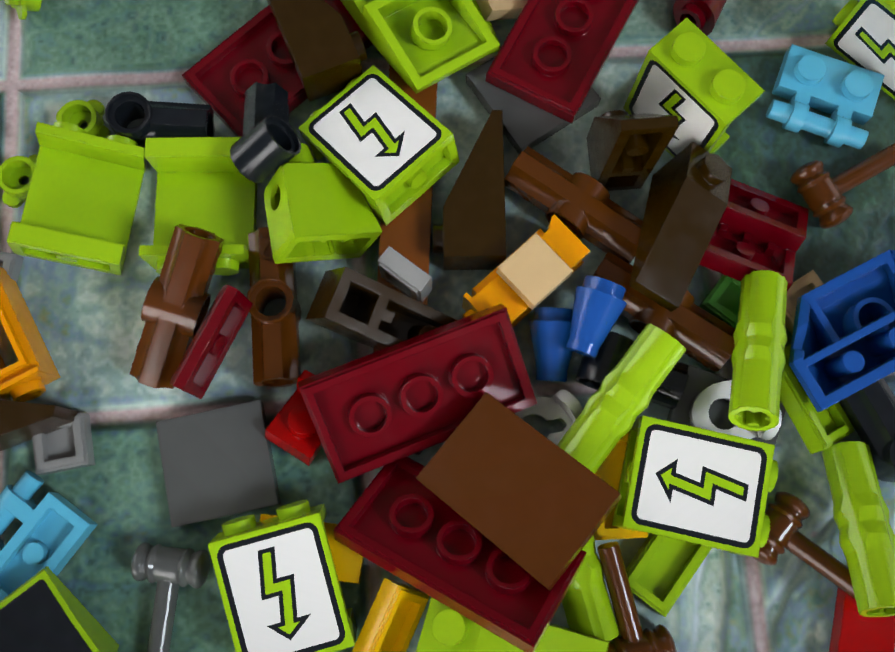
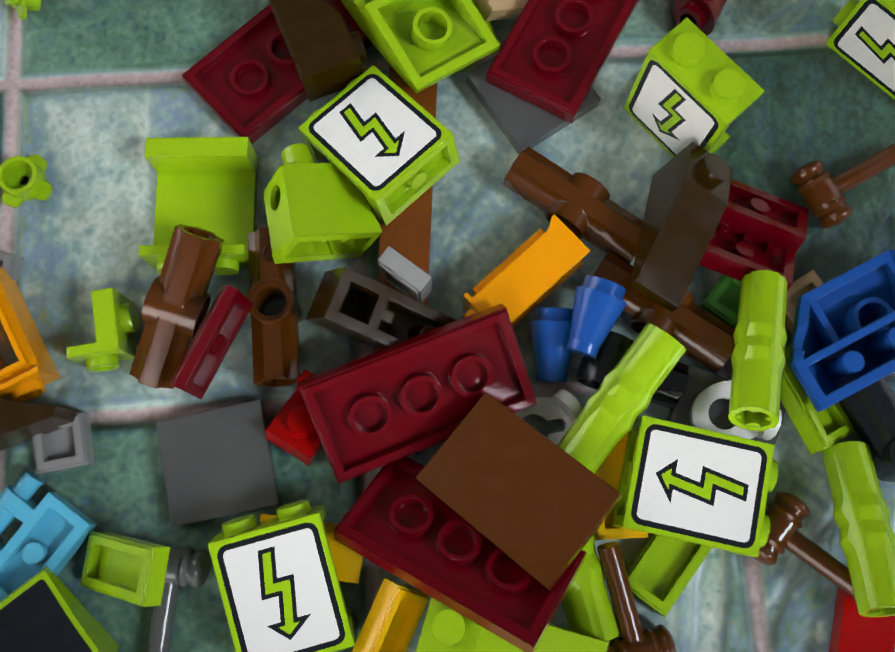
(80, 111): lime plate -> none
(80, 199): lime panel -> none
(114, 329): none -> lime bracket
(125, 568): none -> lime tile
(160, 118): black piece -> none
(267, 134): black piece -> none
(475, 209): dark brown slope -> none
(534, 271): tan tile -> none
(627, 147): dark brown slope -> none
(828, 86): medium azure plate -> none

